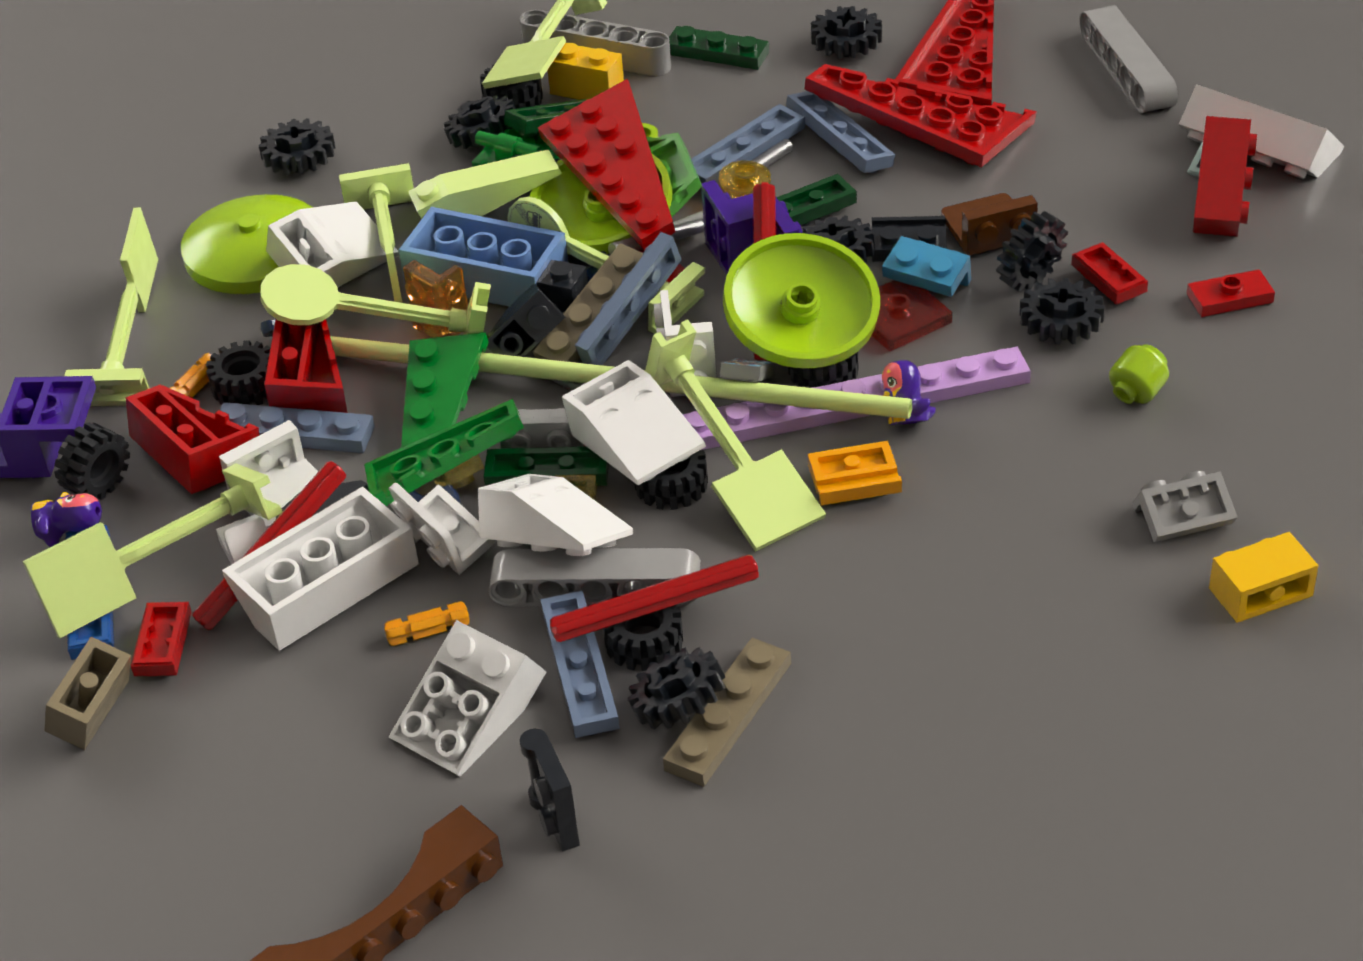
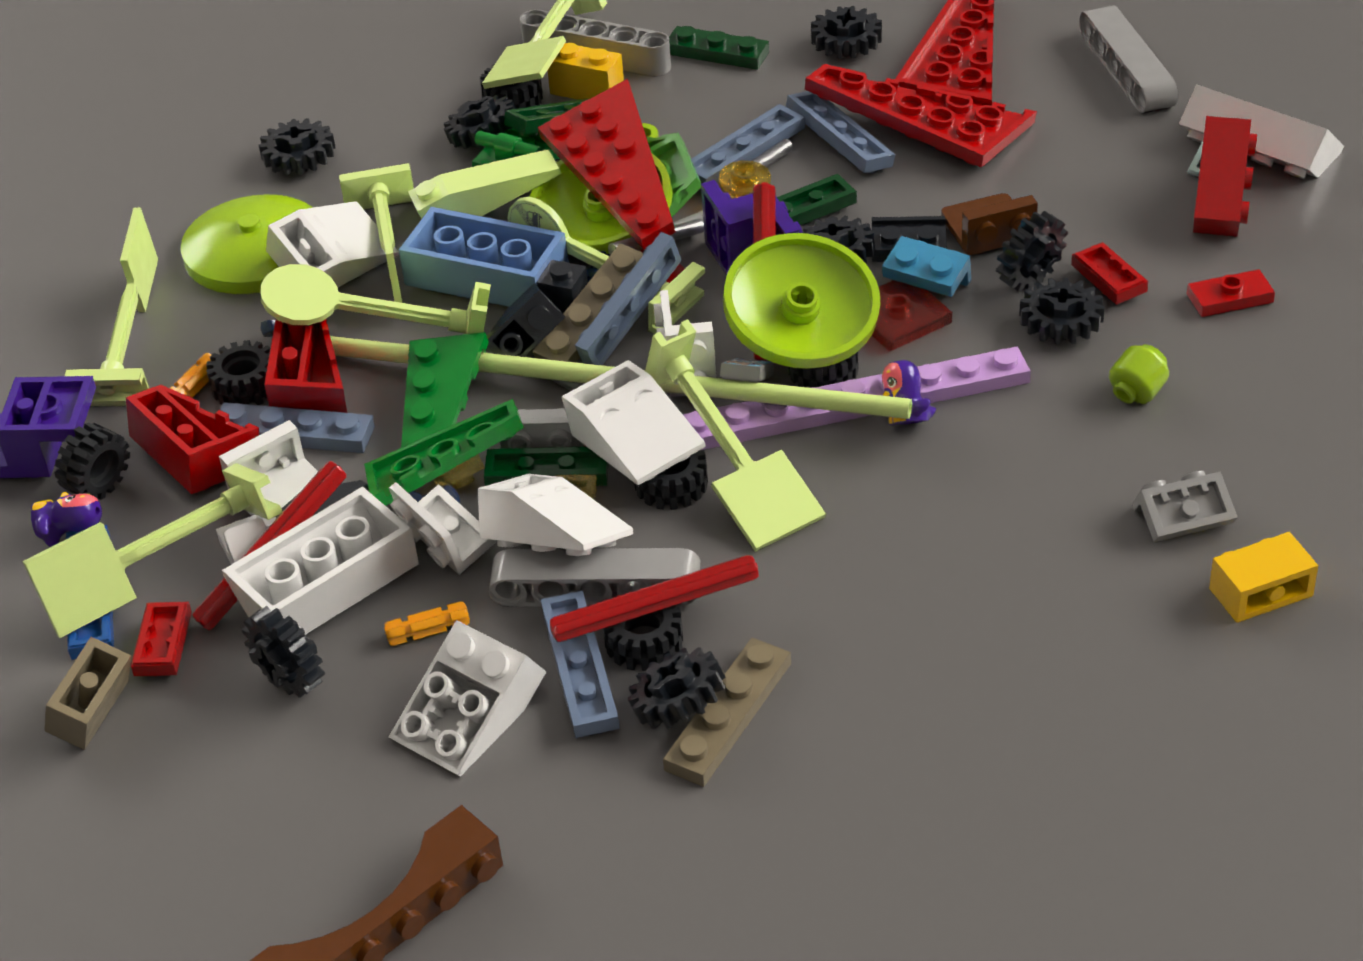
(283, 651): none -> black gear
(435, 291): clear orange bracket -> none
(550, 789): black plate -> none
(854, 473): light orange plate -> none

